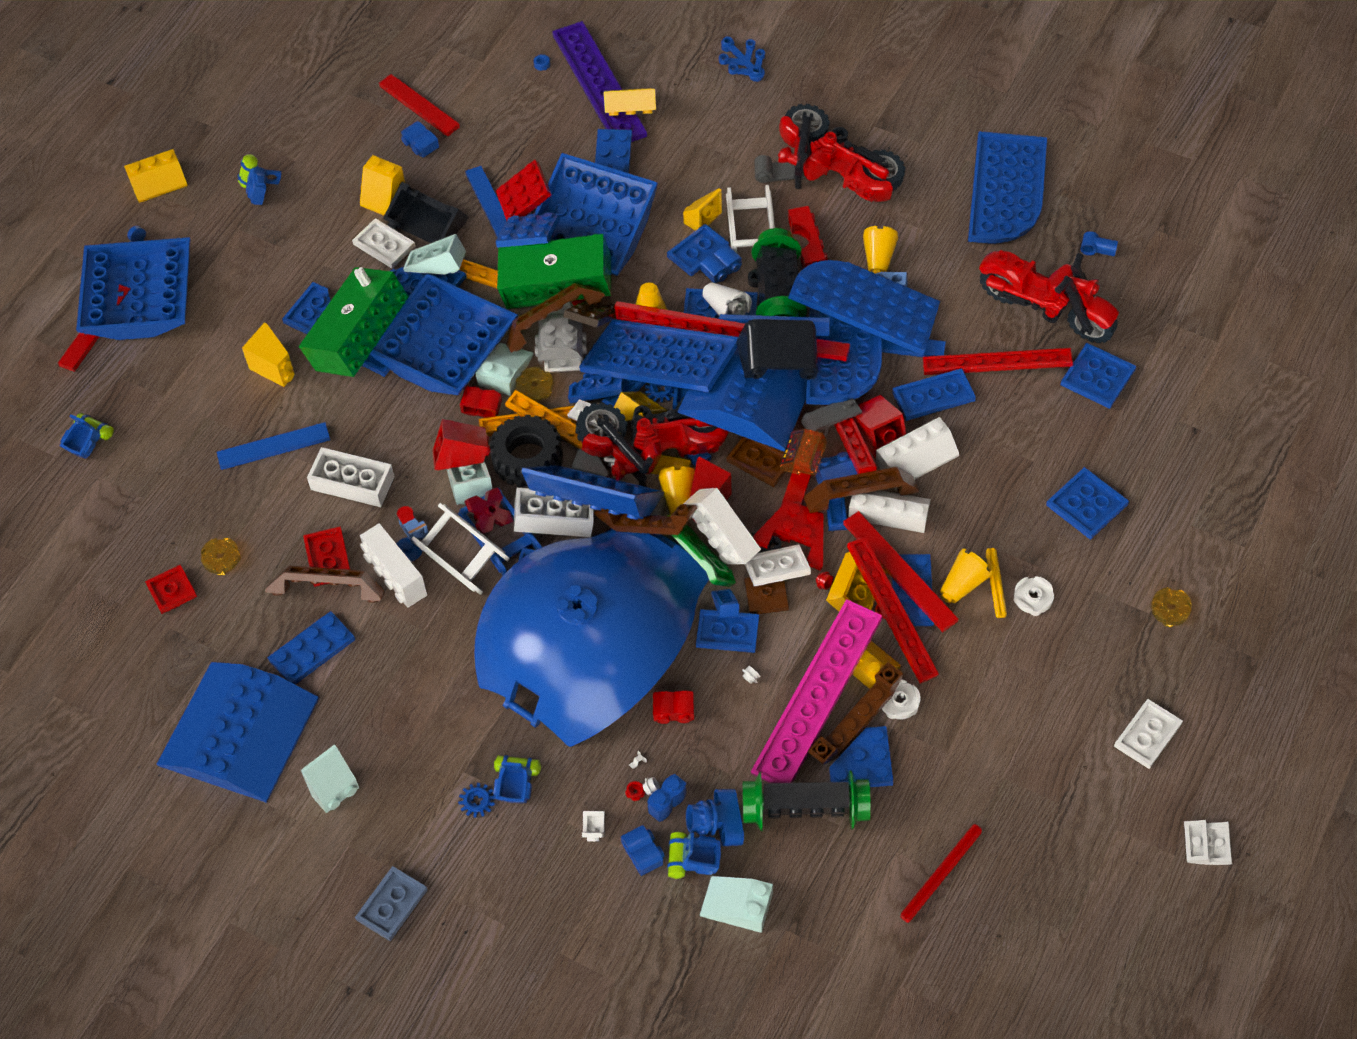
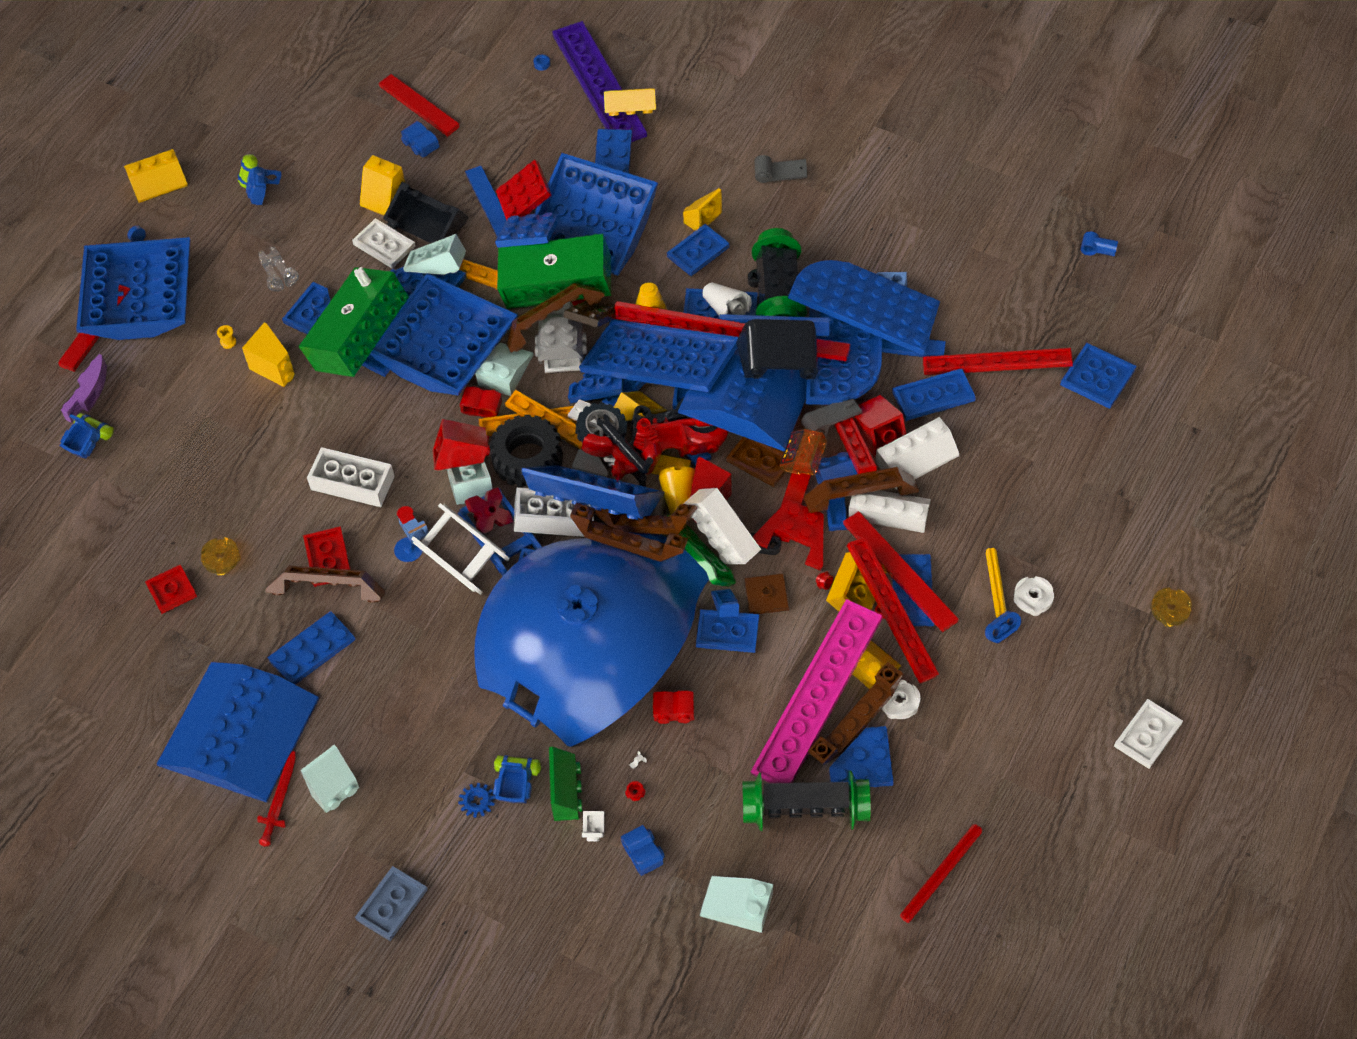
(90, 388): none -> medium lavender slope
(227, 340): none -> yellow bush
(273, 281): none -> clear piece
(273, 446): blue tile -> none
(276, 806): none -> red sword
(392, 565): white brick -> none
(536, 375): clear yellow plate -> none
(564, 785): none -> green slope
(615, 537): none -> reddish brown slope
(650, 785): white plate -> none
(653, 391): blue gear -> none
(664, 799): blue brick -> none
(692, 854): blue piece -> none
(720, 815): blue beam -> none
(721, 264): blue brick -> none
(750, 675): white plate -> none
(751, 203): white piece -> none
(755, 72): blue plant -> none
(777, 565): white plate -> none
(802, 223): red arch -> none
(820, 151): piece -> none
(879, 247): yellow cone -> none
(964, 576): yellow cone -> none
(1001, 627): none -> blue plate
(1006, 186): blue plate -> none
(1017, 282): red piece -> none
(1087, 503): blue plate -> none
(1208, 843): white slope -> none

